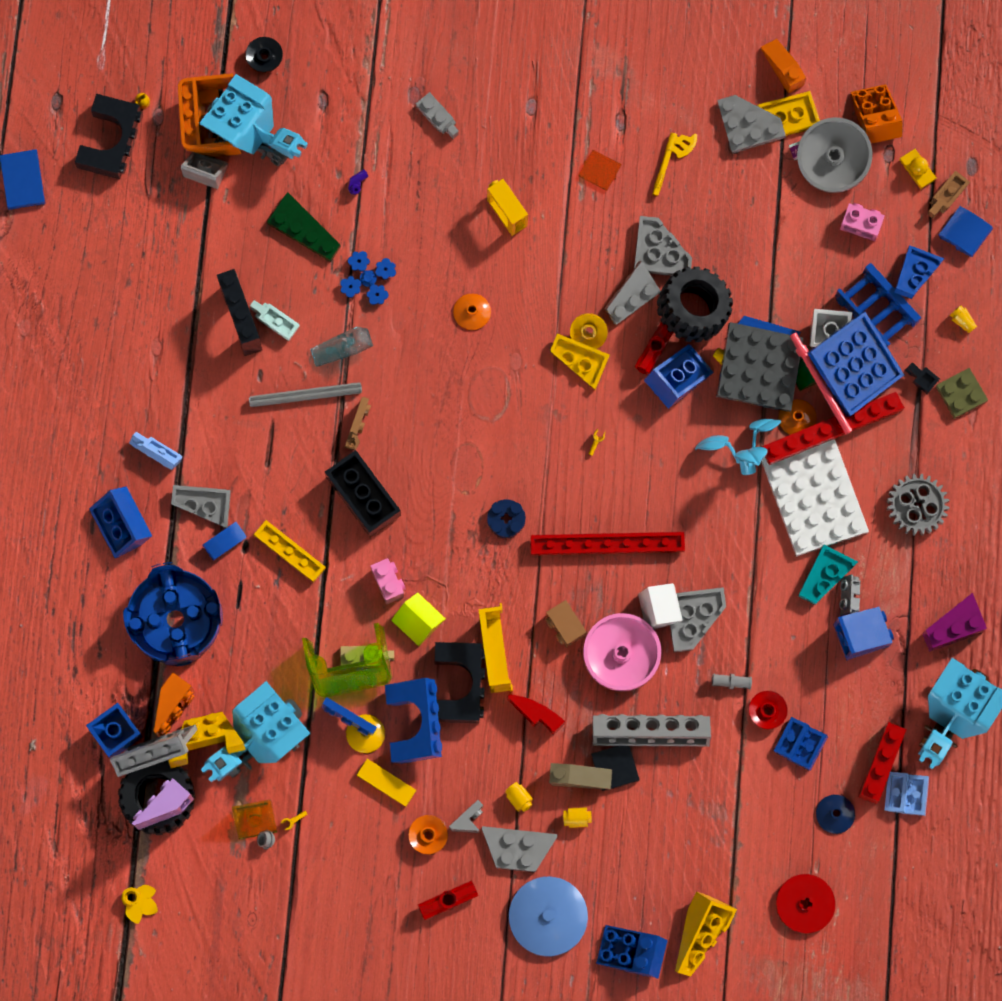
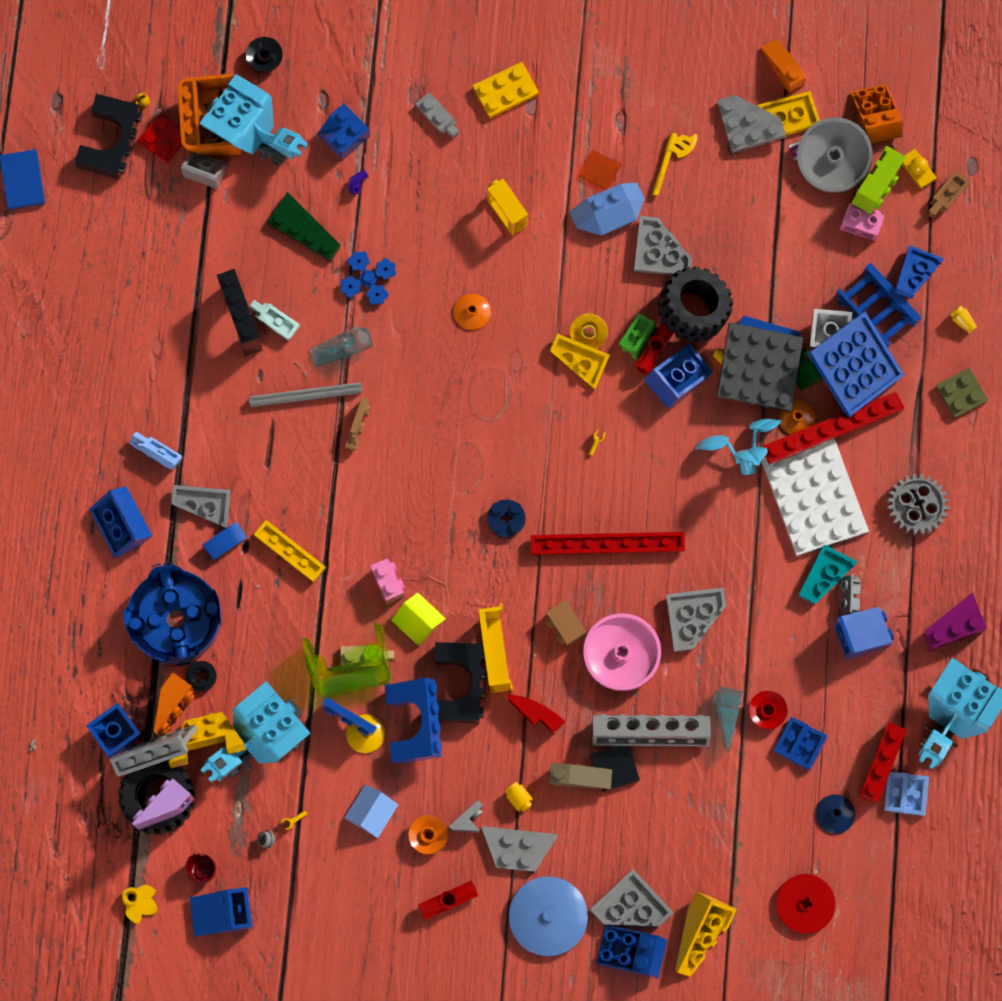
(162, 138): none -> red plate
(199, 667): none -> black gear
(200, 868): none -> dark red hair
(221, 912): none -> blue slope
(254, 818): clear yellow slope -> none
(343, 131): none -> blue slope
(363, 493): black brick -> none
(371, 811): none -> light blue slope
(386, 782): yellow tile -> none
(505, 90): none -> yellow plate
(577, 817): yellow brick -> none
(609, 209): none -> medium blue wedge
(631, 904): none -> light grey plate
(633, 294): light grey wing -> none
(638, 336): none -> bright green hinge
(660, 605): white slope -> none
(727, 711): none -> clear light blue slope
(731, 681): light grey pin -> none
(802, 352): coral bar -> none
(879, 180): none -> lime wedge
(924, 378): black plate -> none
(965, 231): blue slope -> none

